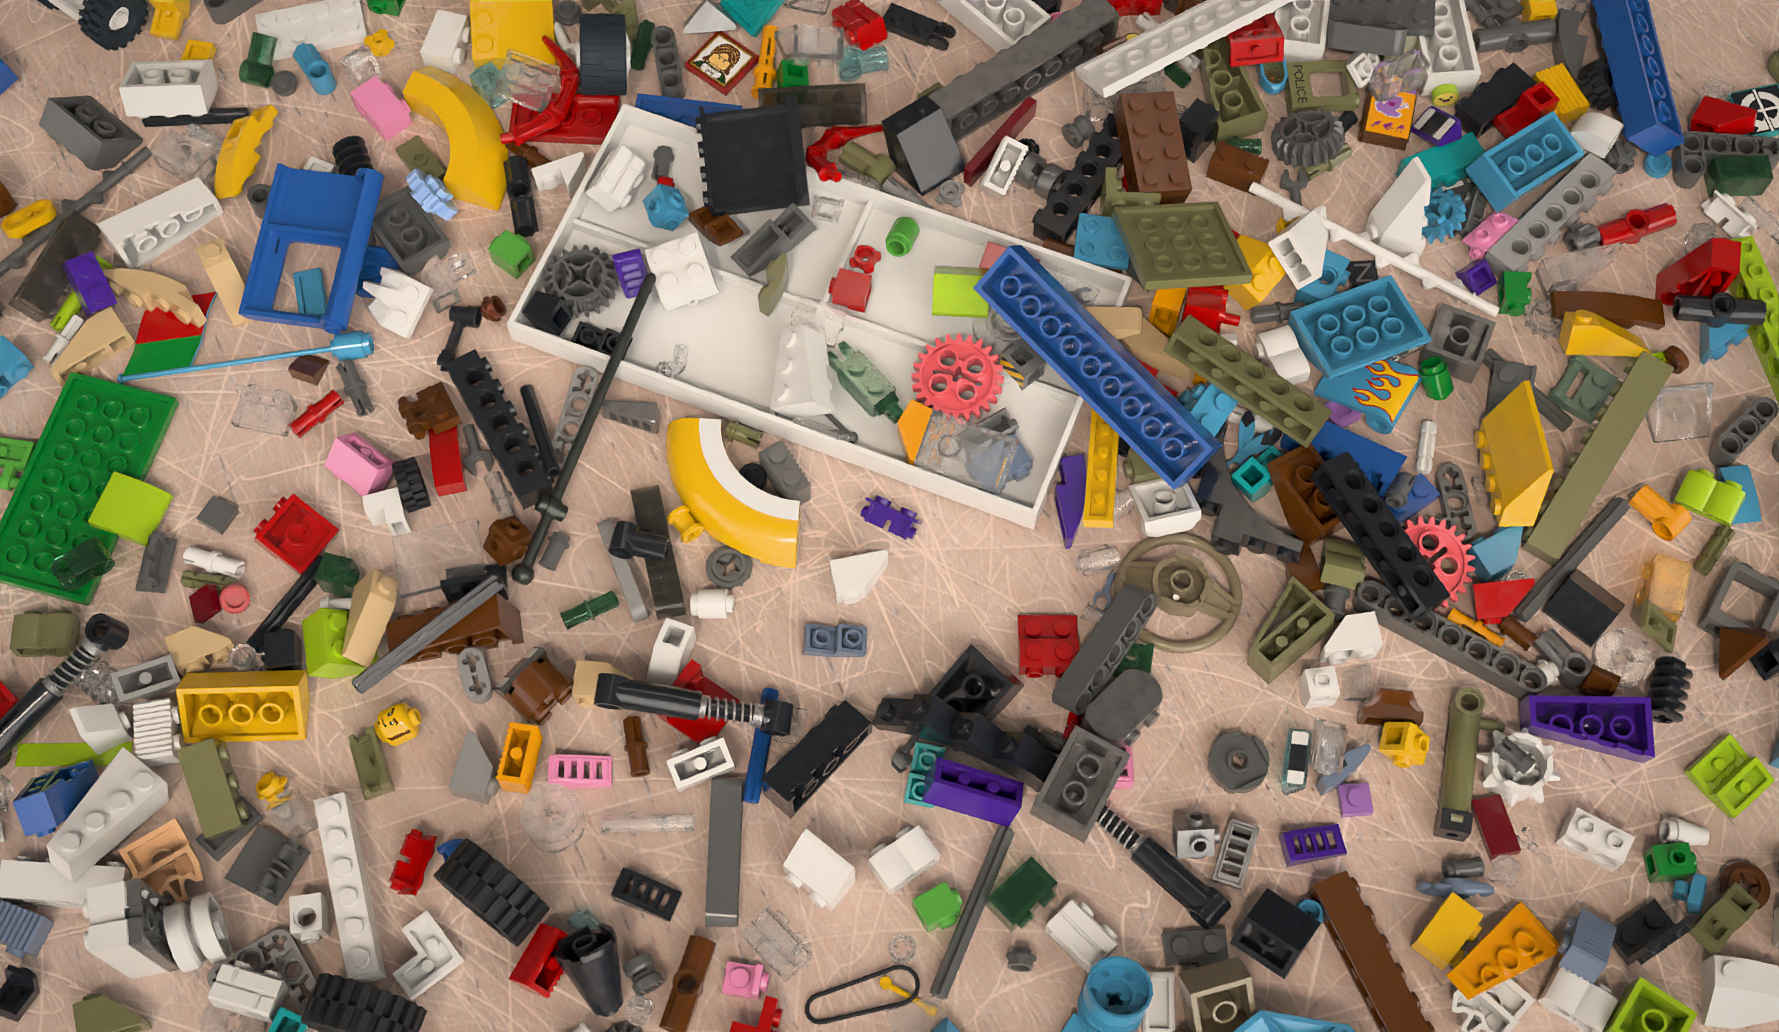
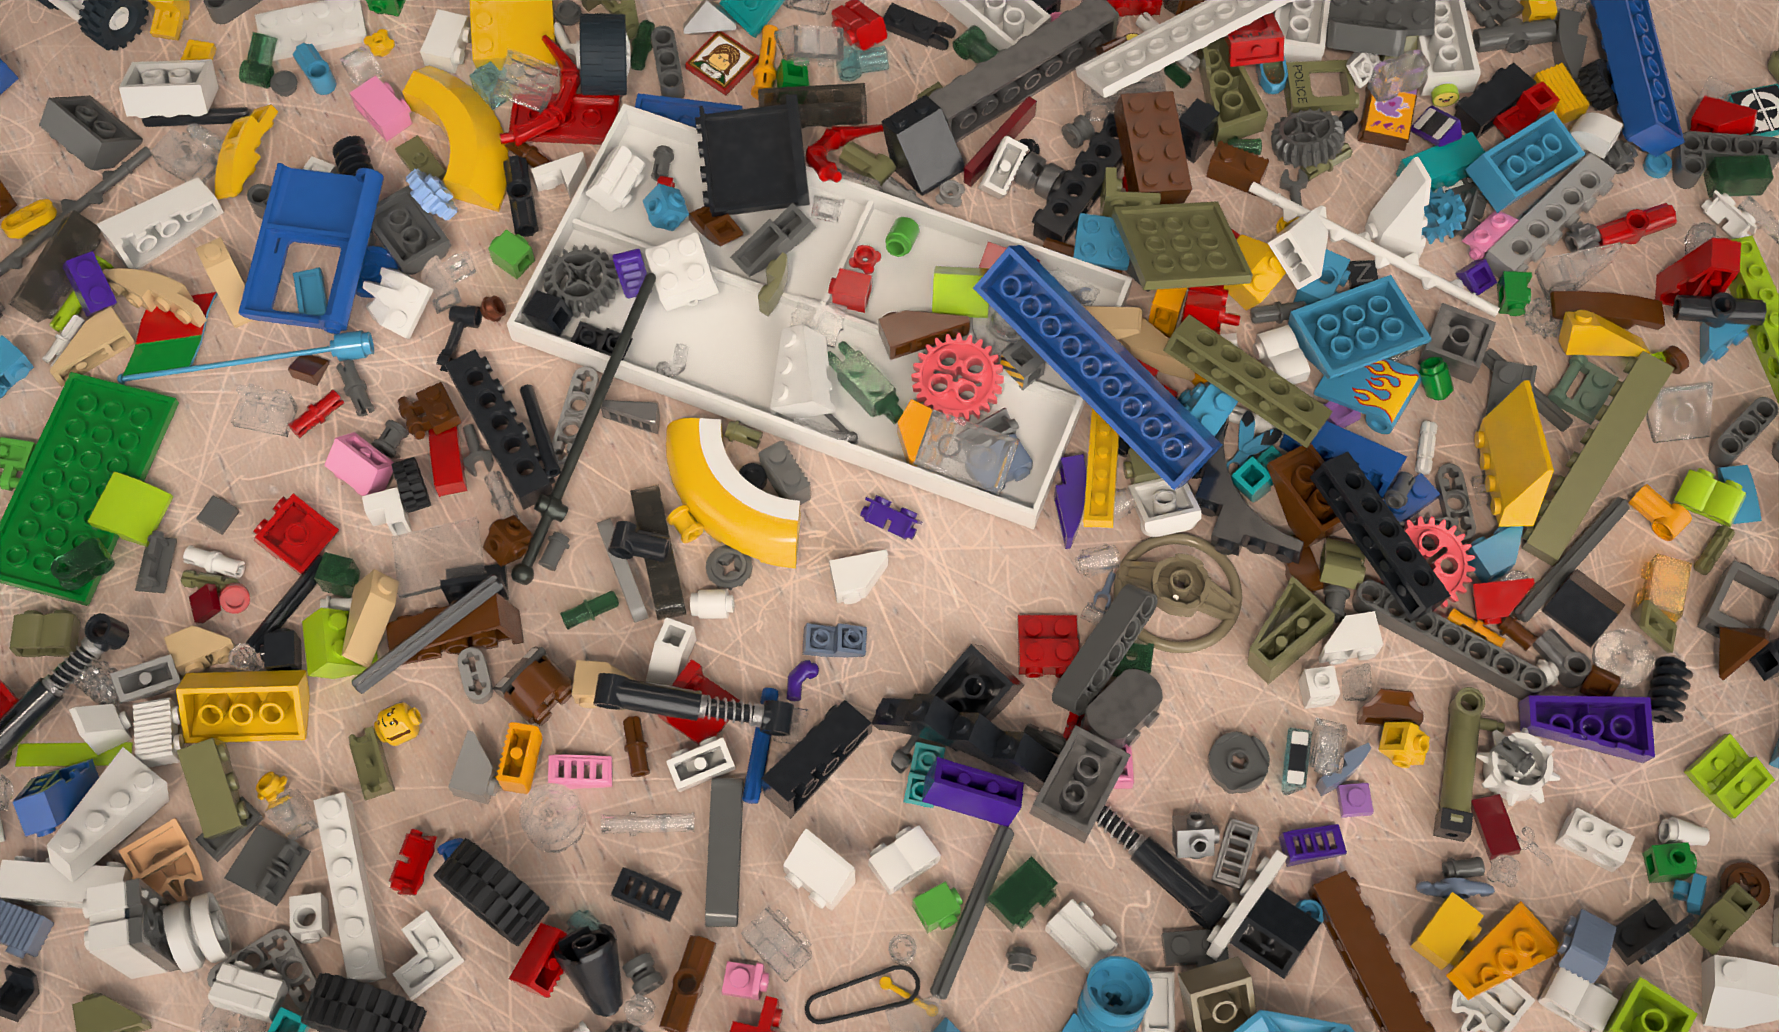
(390, 438): none -> dark grey bush
(797, 676): none -> dark purple arm
(912, 330): none -> reddish brown slope
(974, 45): none -> clear green piece
(1237, 913): none -> white plate

